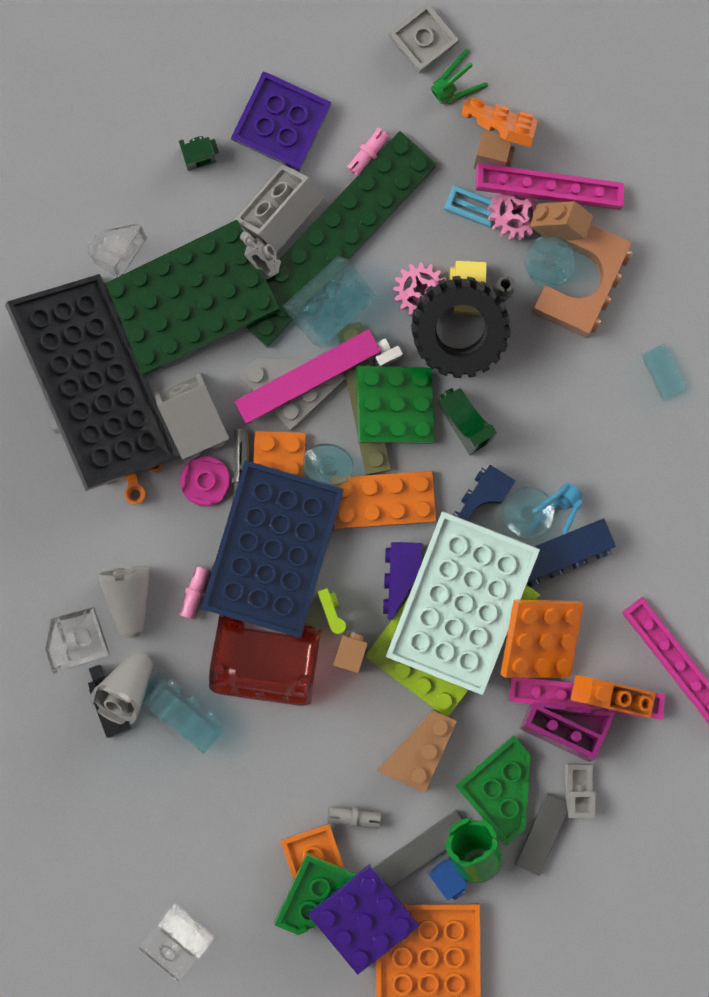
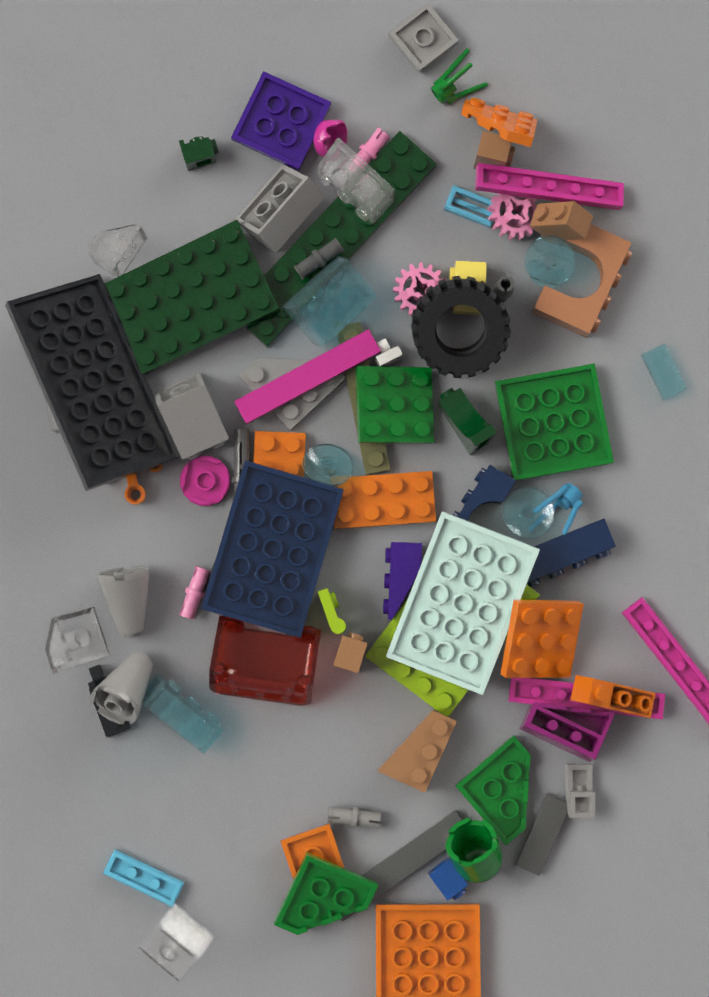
(143, 877): none -> medium azure tile
(261, 254): light grey piece -> none
(318, 258): none -> dark grey pin
(327, 133): none -> dark pink hair
(355, 181): none -> clear slope
(363, 919): dark purple plate -> none
(554, 422): none -> green plate

